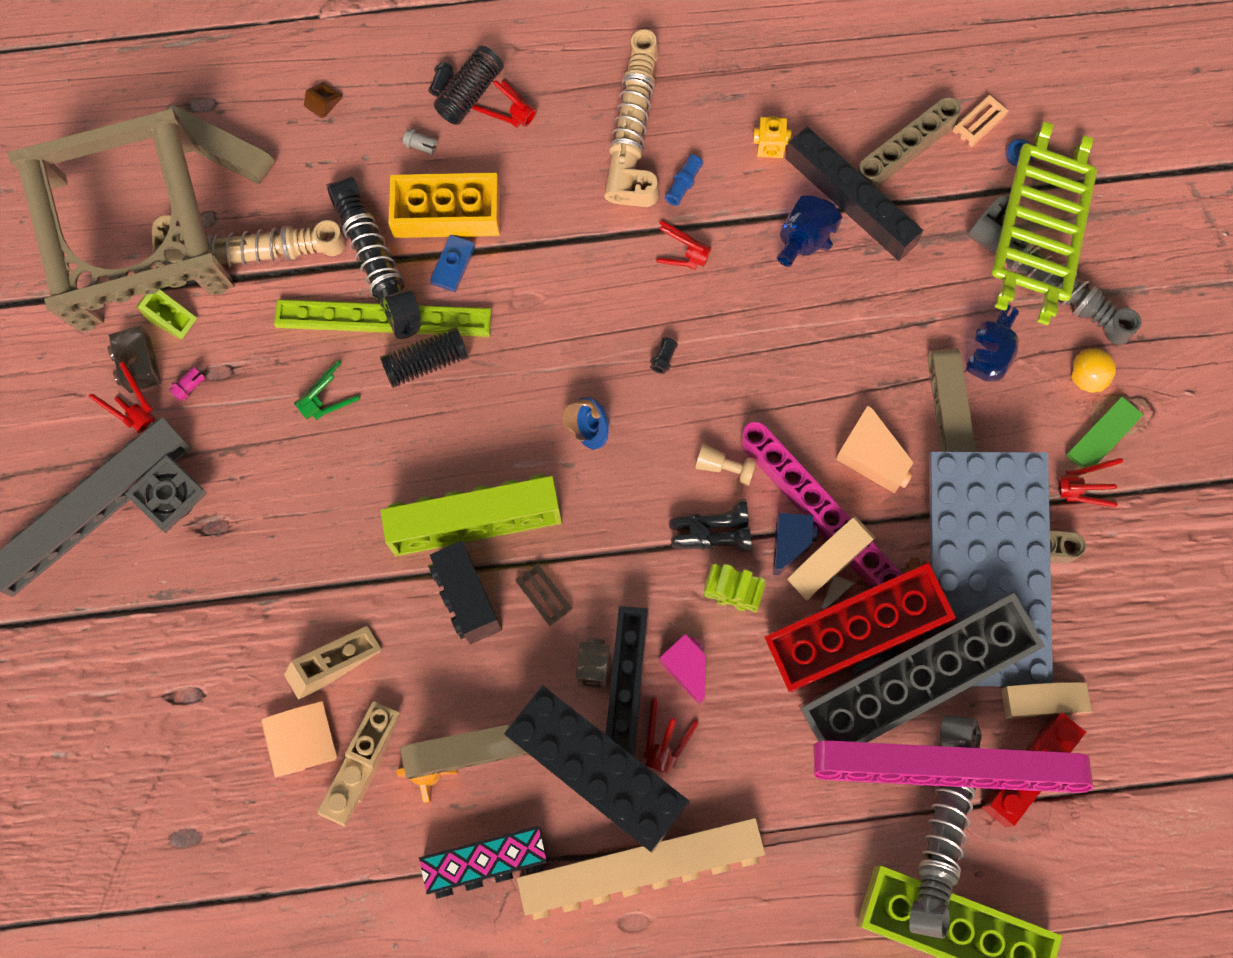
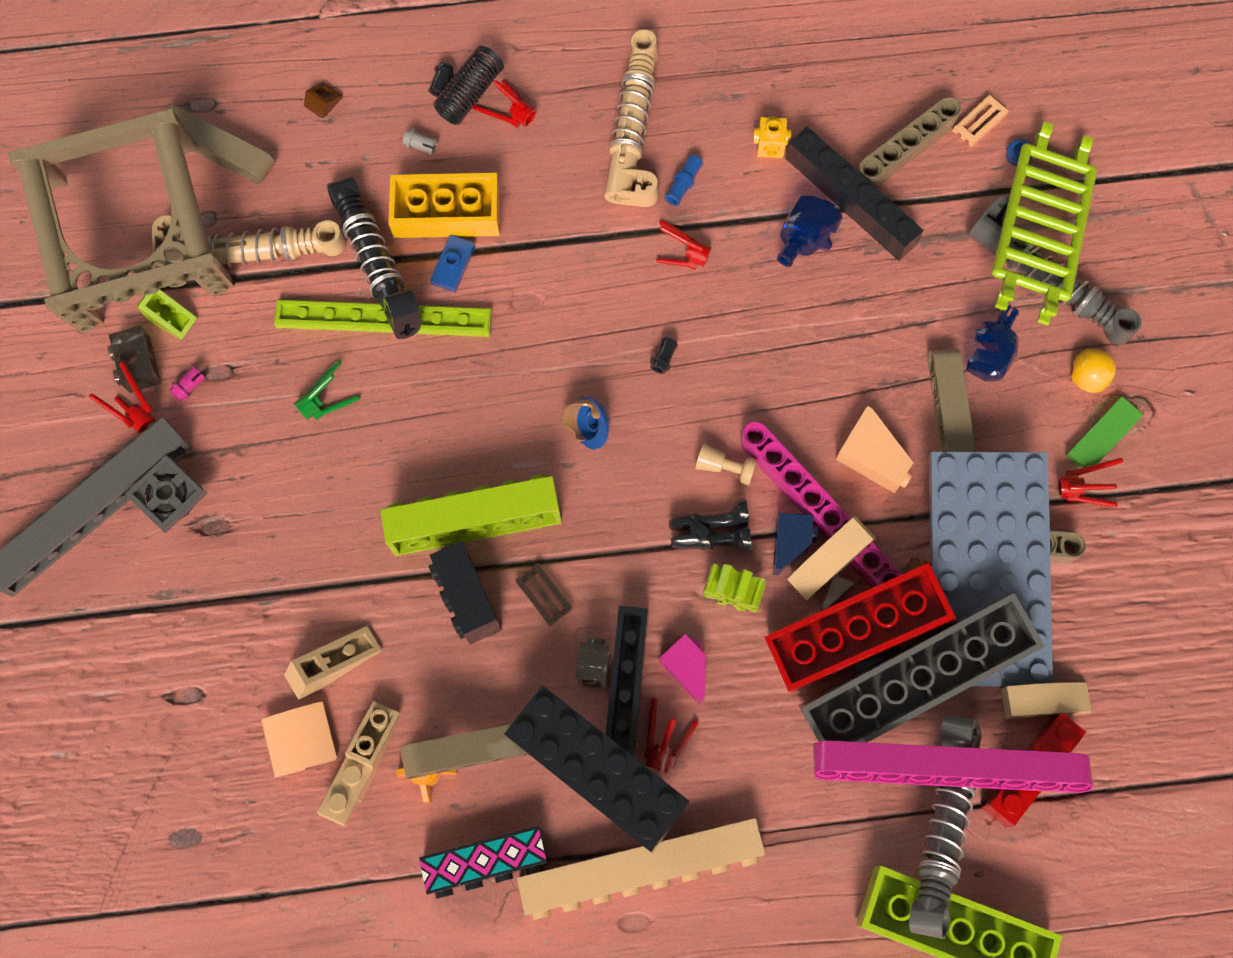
(415, 363): black piece -> none

